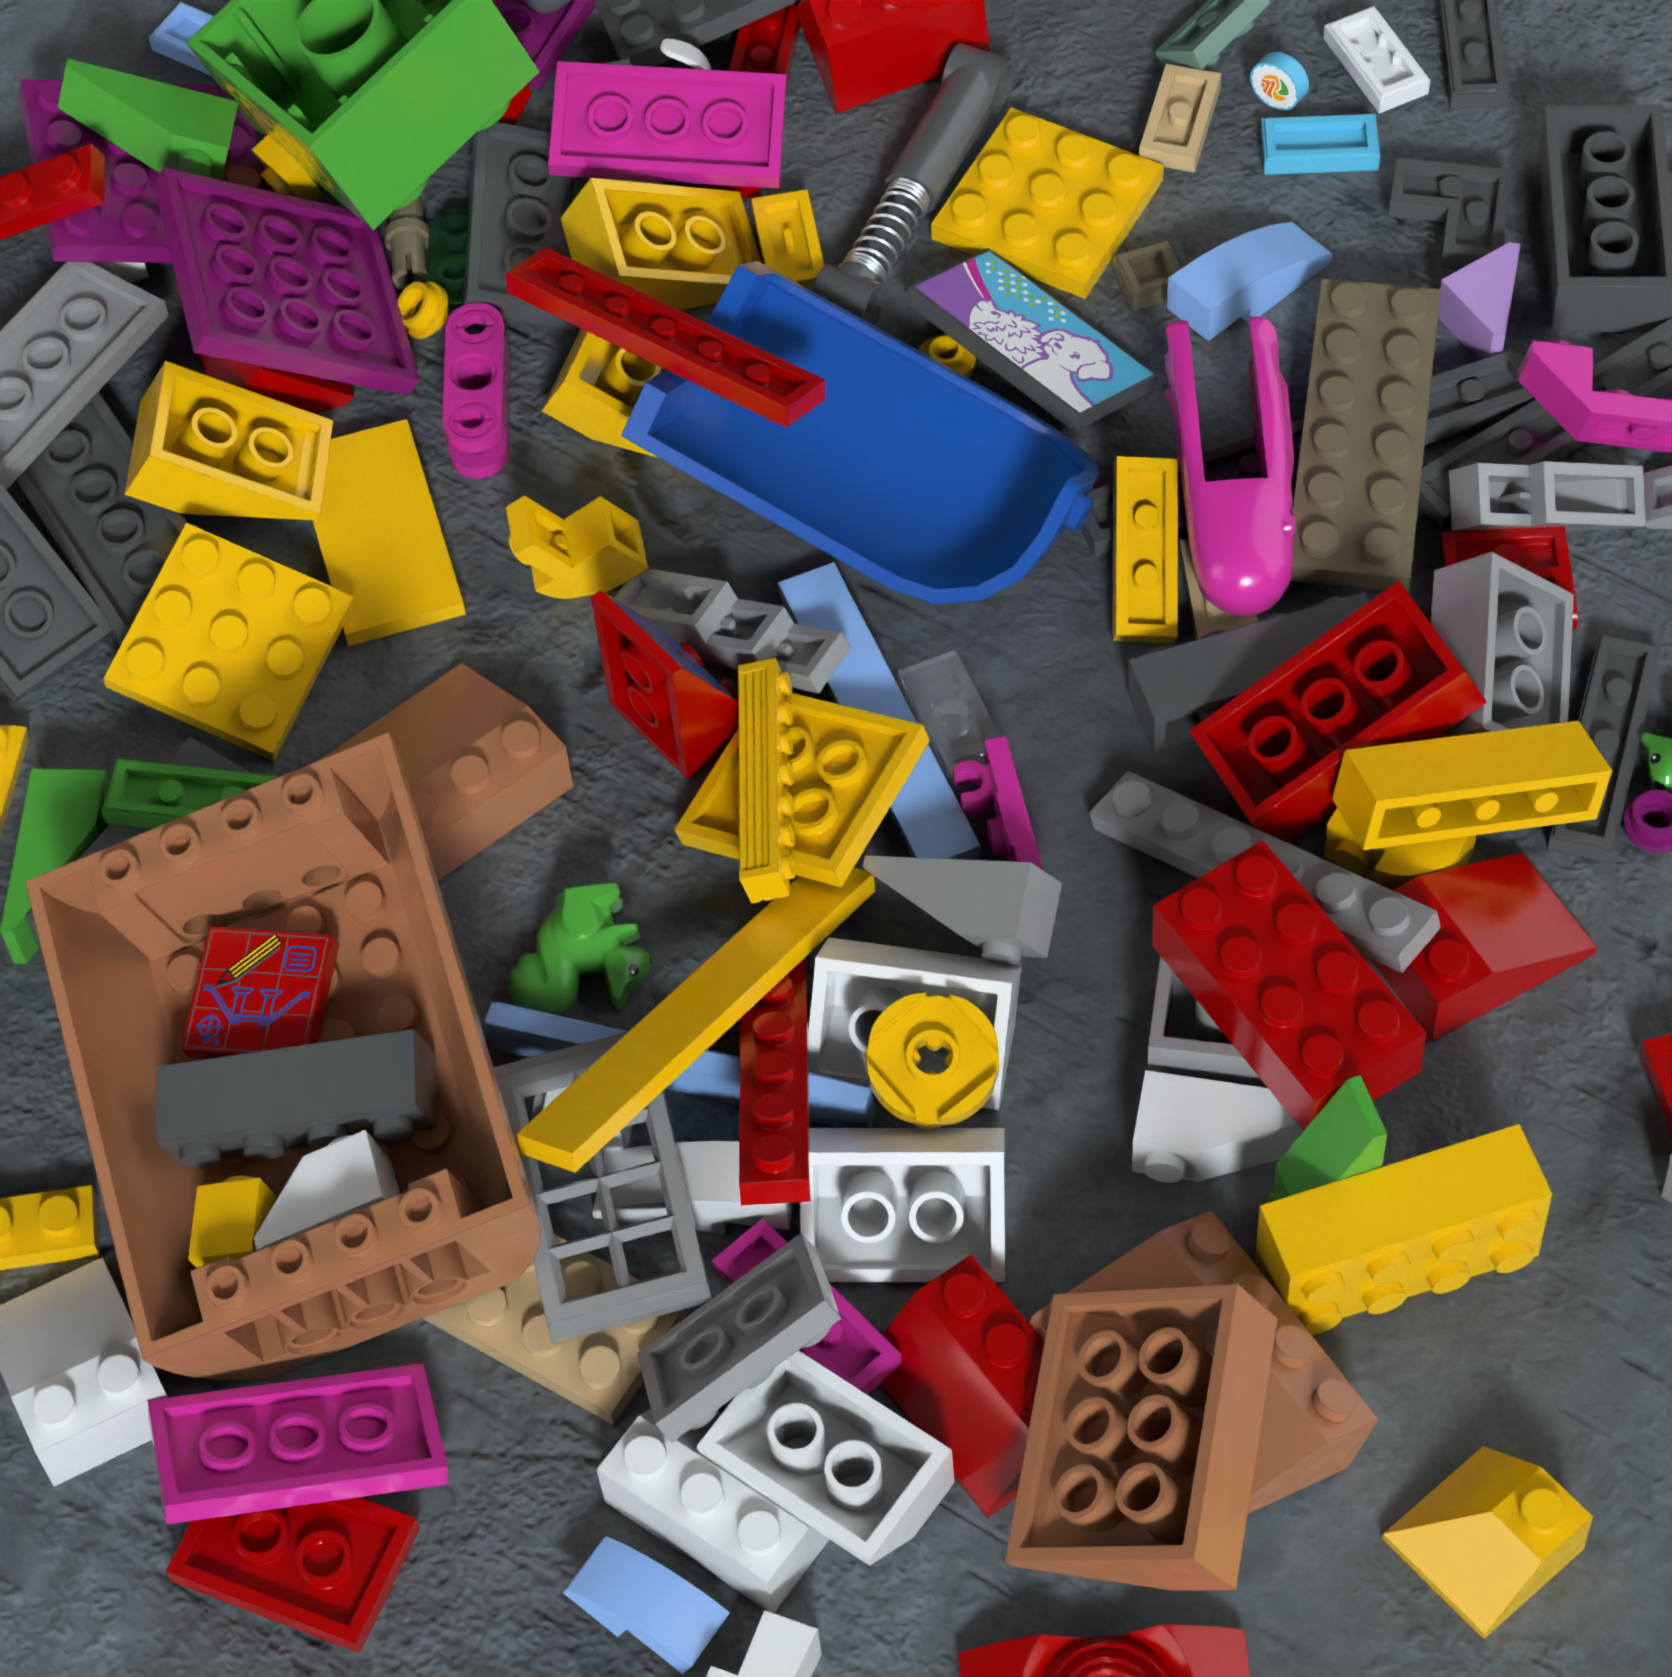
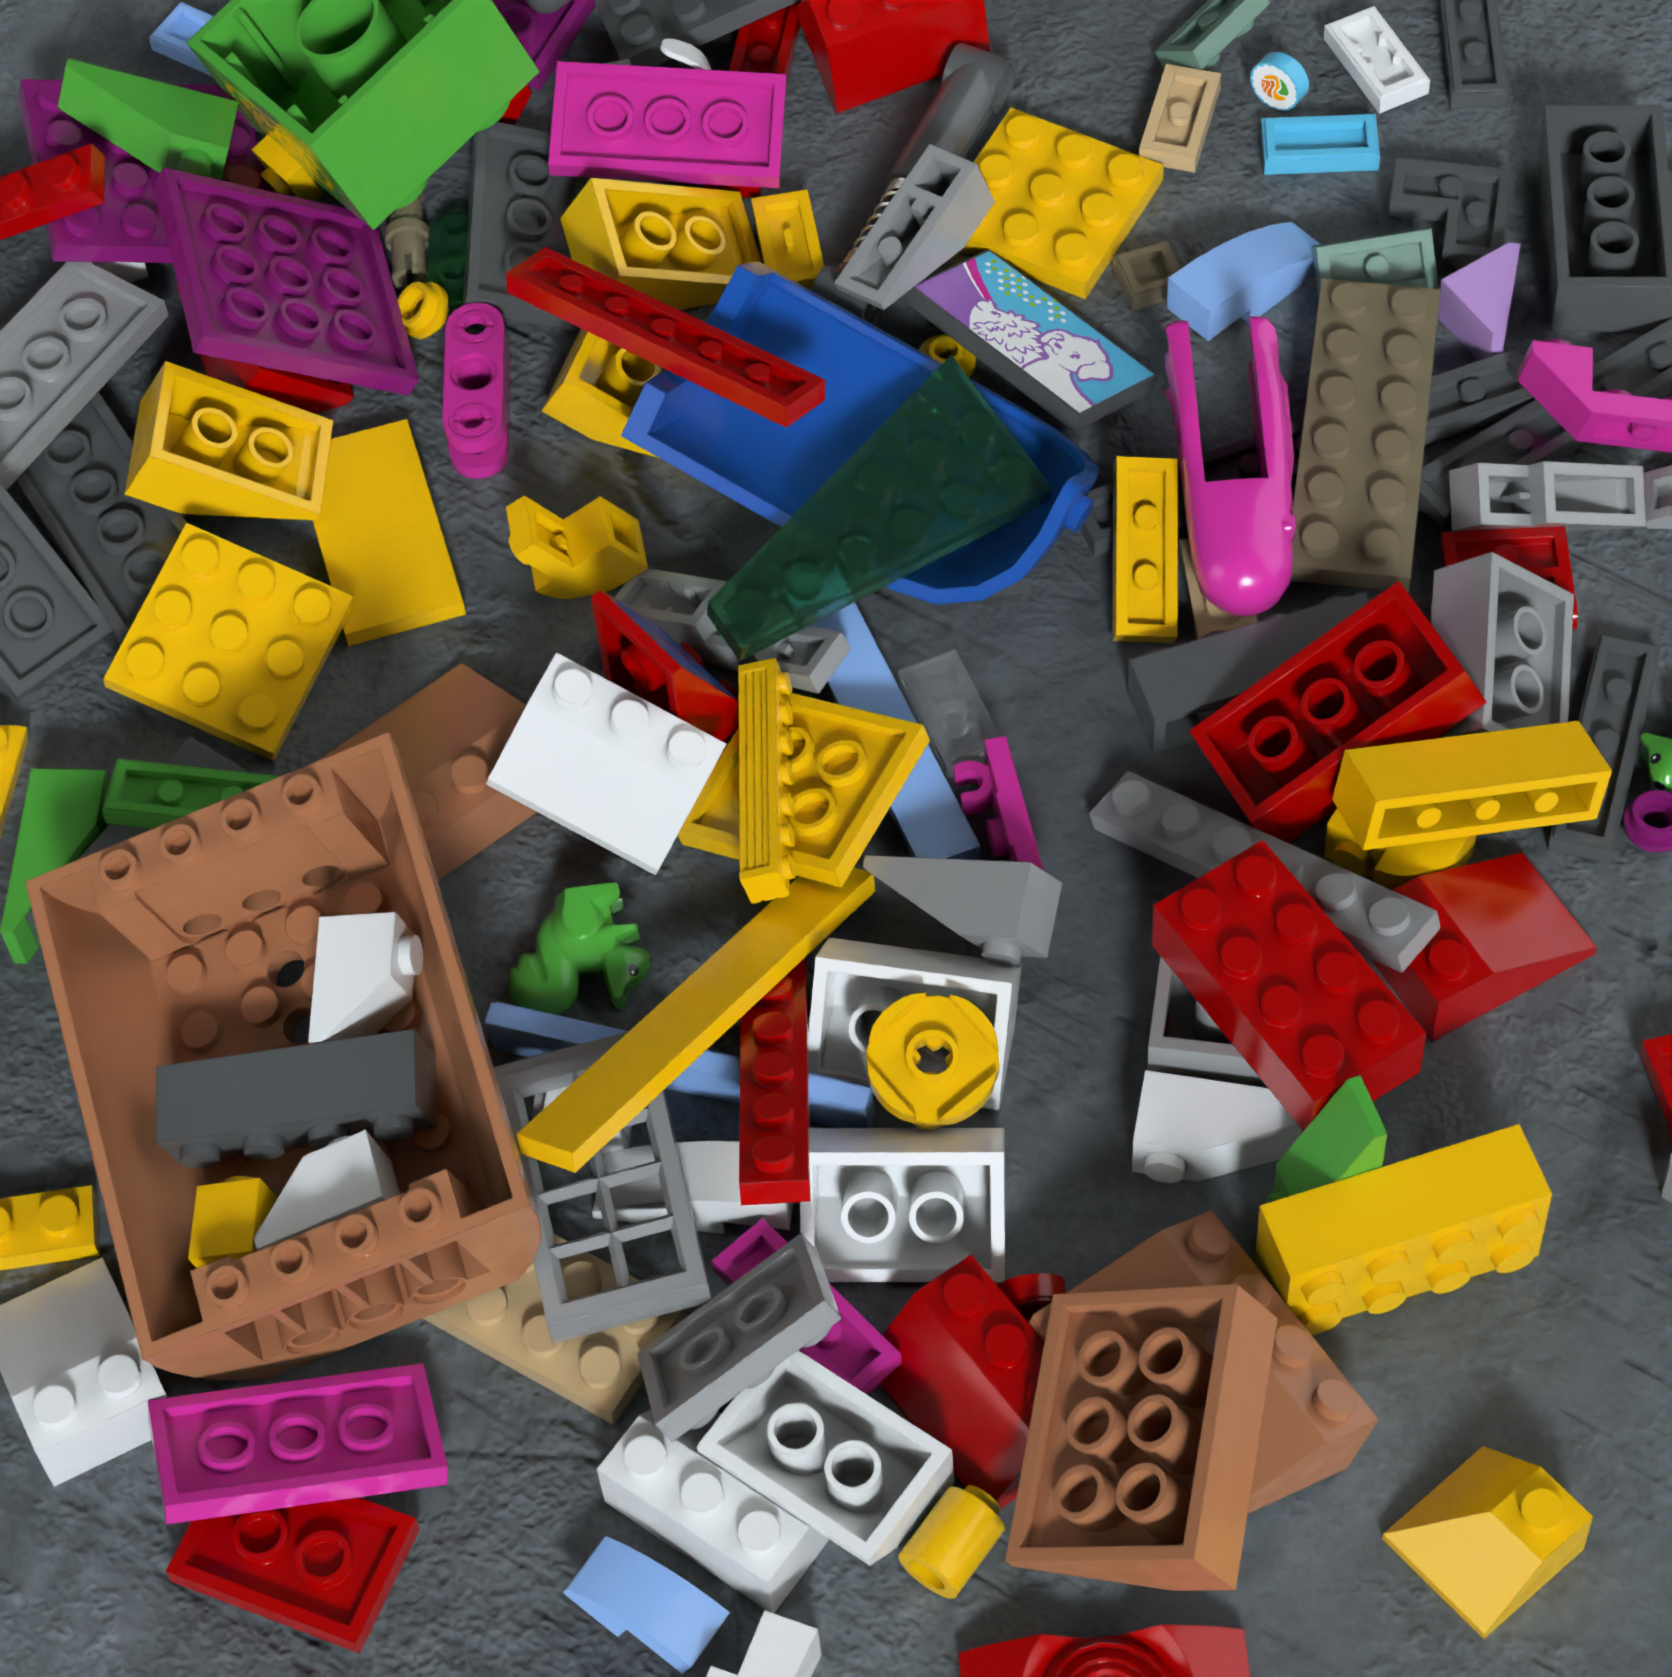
(259, 991): red tile -> none
(361, 974): none -> white slope
(605, 763): none -> white slope
(905, 498): none -> clear green wing
(918, 229): none -> light grey slope
(953, 1540): none -> yellow brick
(1032, 1291): none -> red tile
(1388, 258): none -> sand green plate

